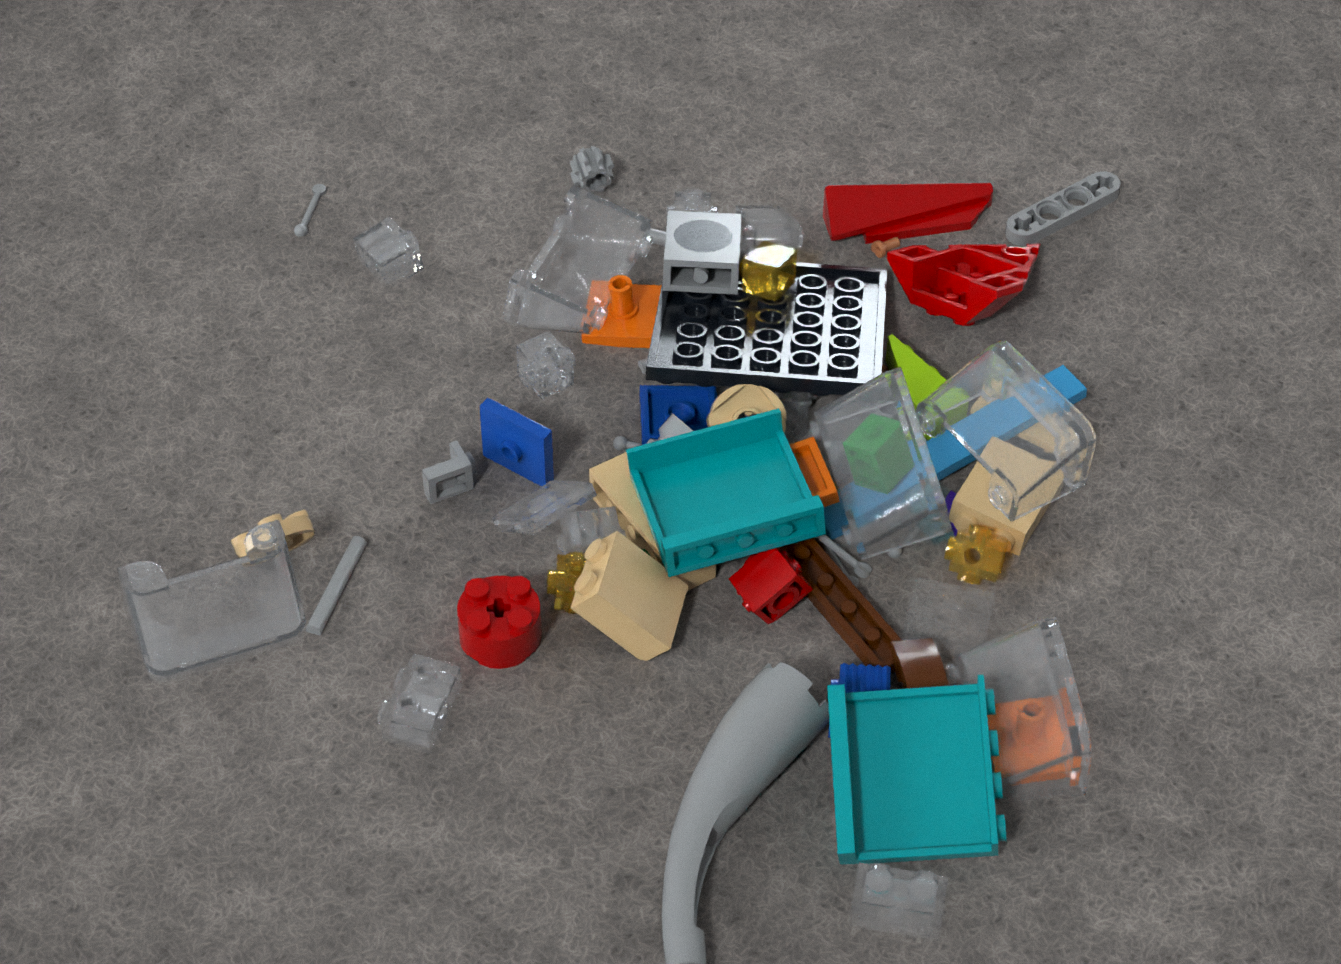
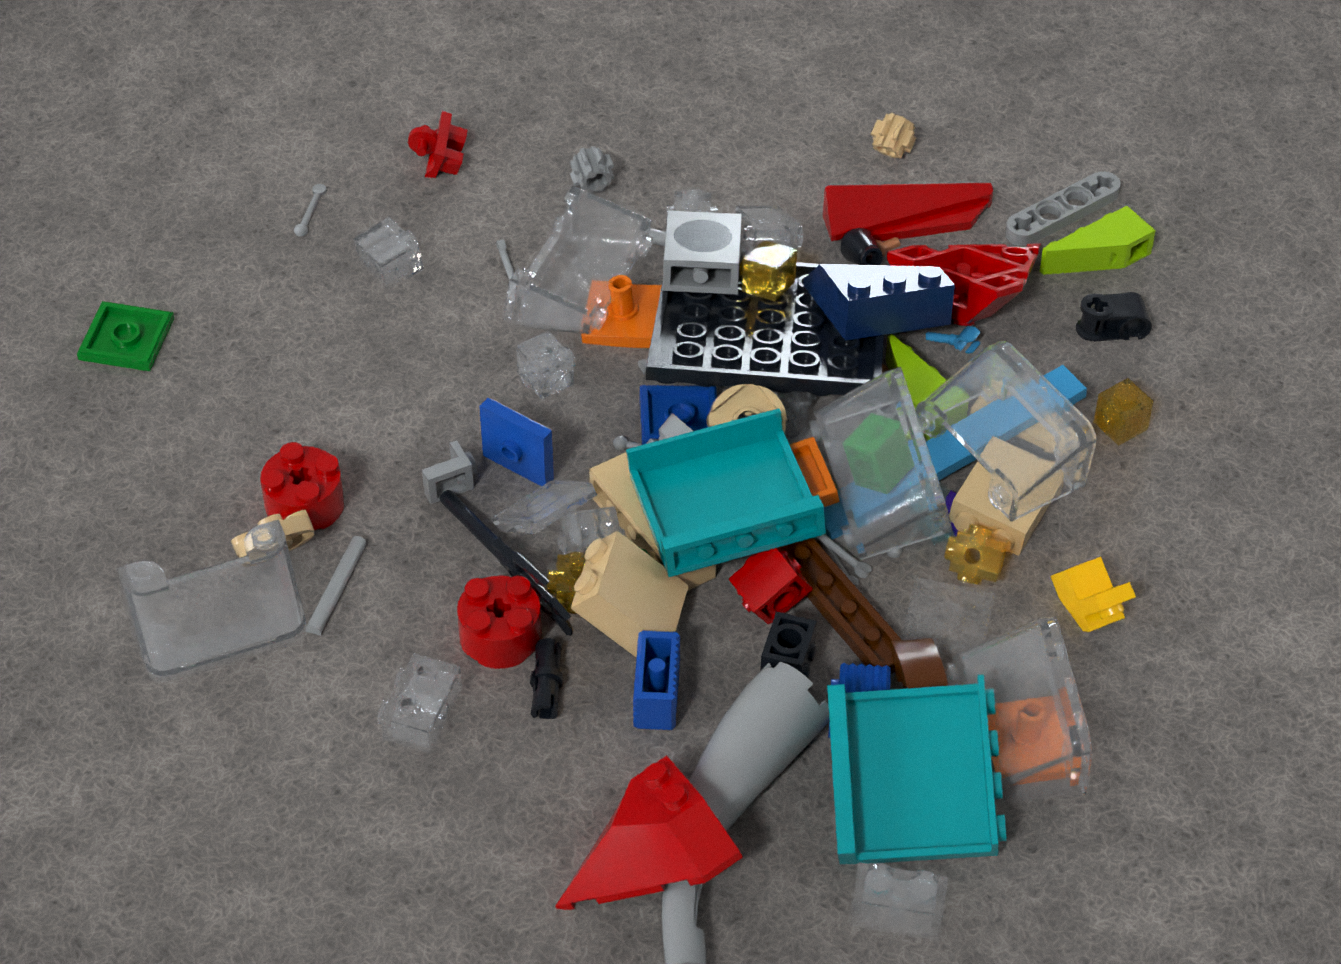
(125, 336): none -> green tile
(303, 480): none -> red brick
(440, 145): none -> red hips
(505, 258): none -> light grey hinge
(512, 561): none -> black piece
(546, 679): none -> black pin
(653, 839): none -> red wedge
(656, 680): none -> blue brick
(790, 642): none -> black head
(860, 247): none -> black cone
(881, 298): none -> dark blue wedge
(893, 135): none -> tan gear
(959, 341): none -> dark azure hand
(1090, 594): none -> yellow brick
(1103, 245): none -> lime slope
(1116, 315): none -> black piece
(1123, 411): none -> clear yellow brick

